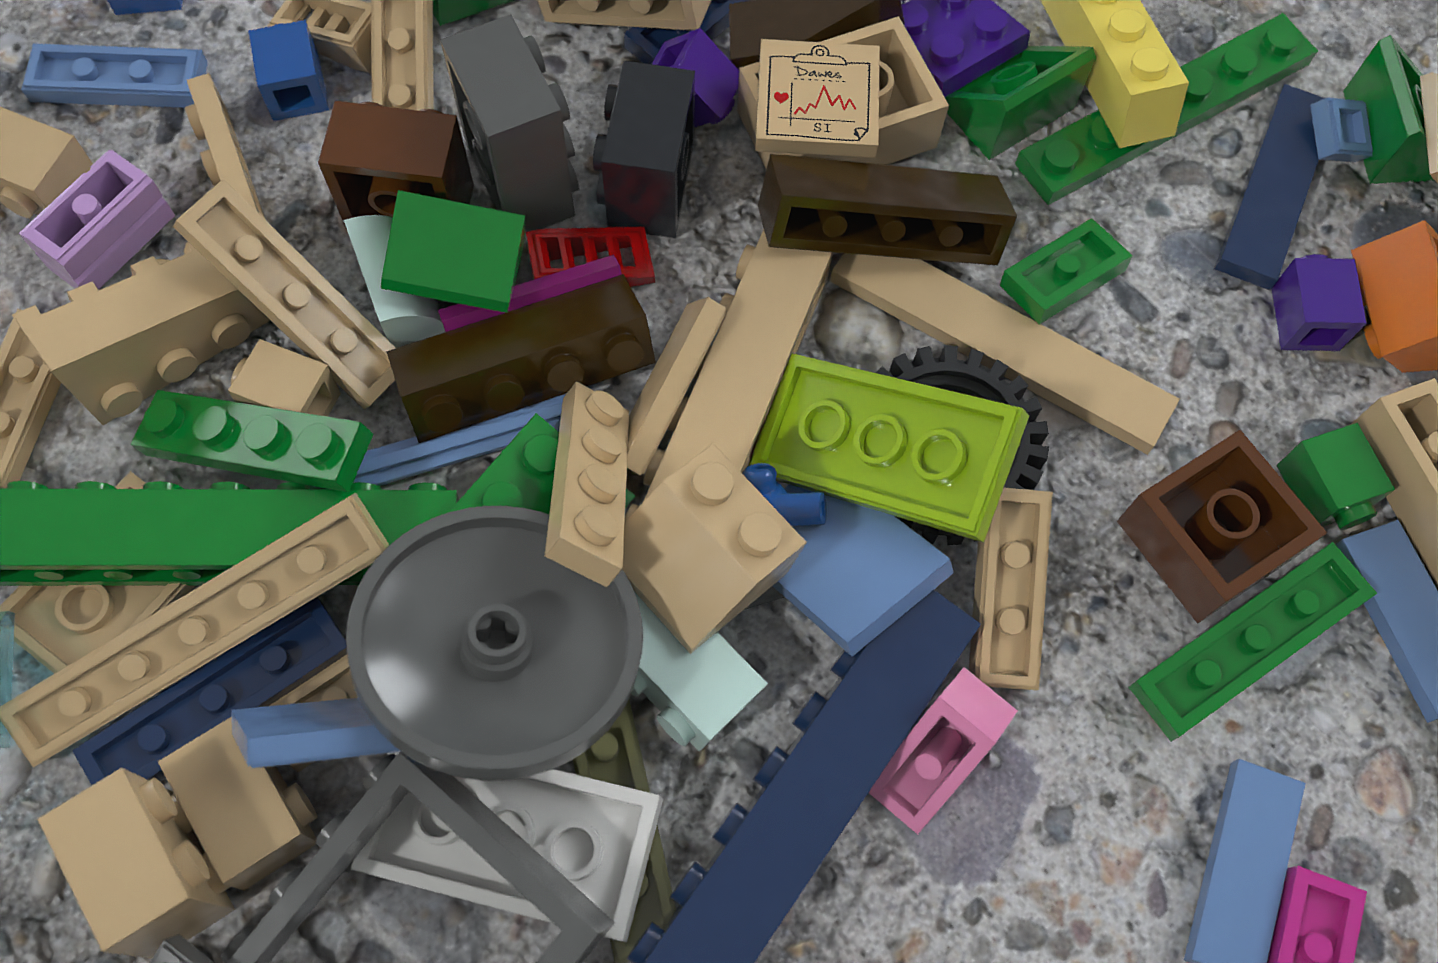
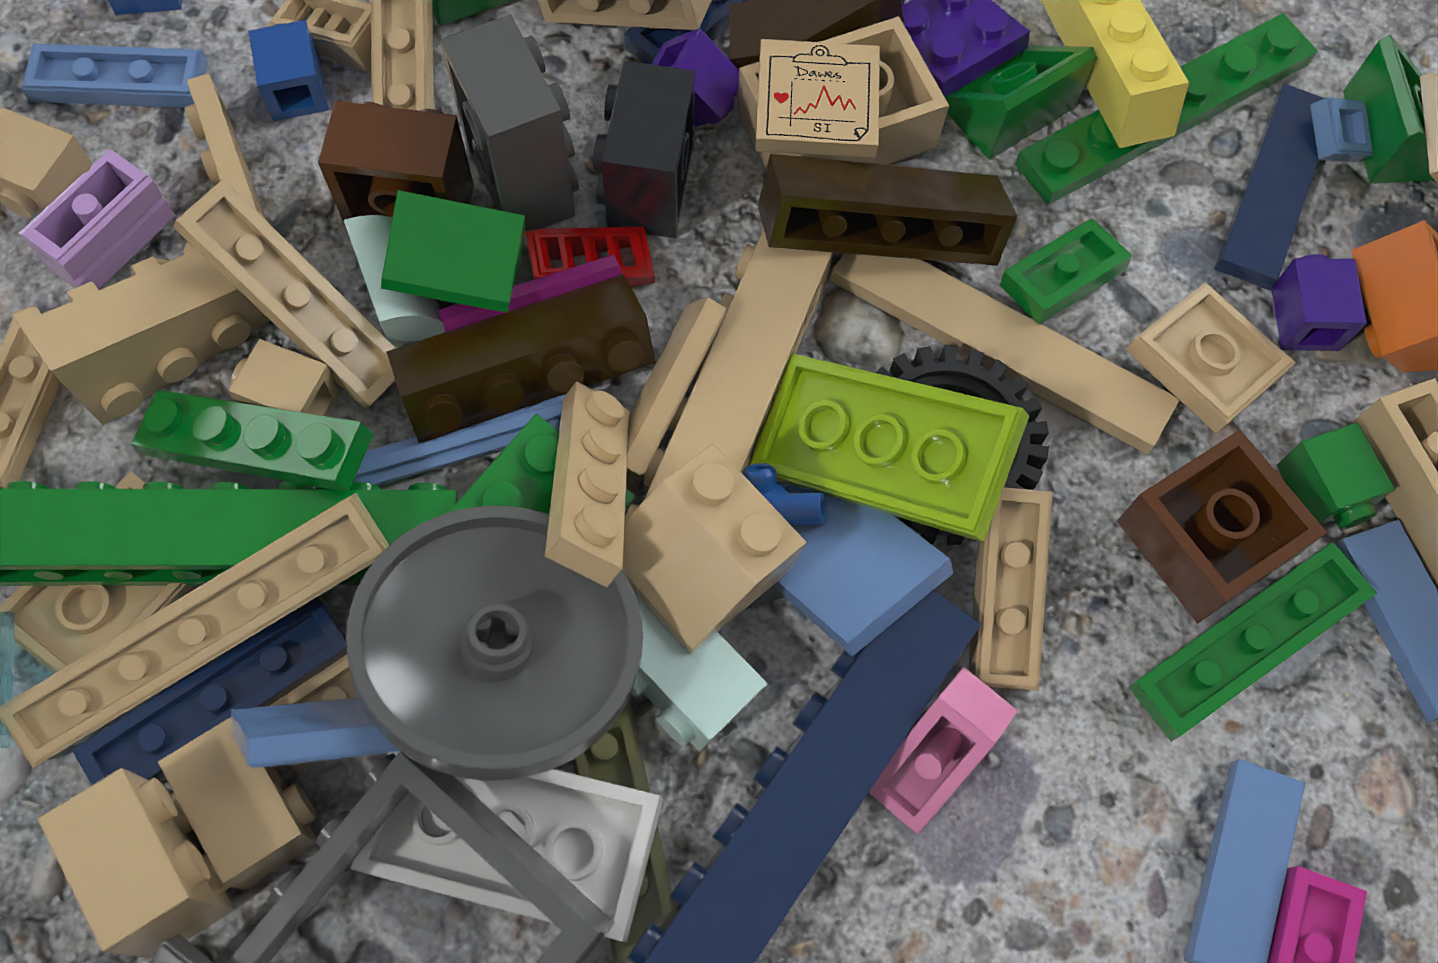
(1210, 357): none -> tan tile

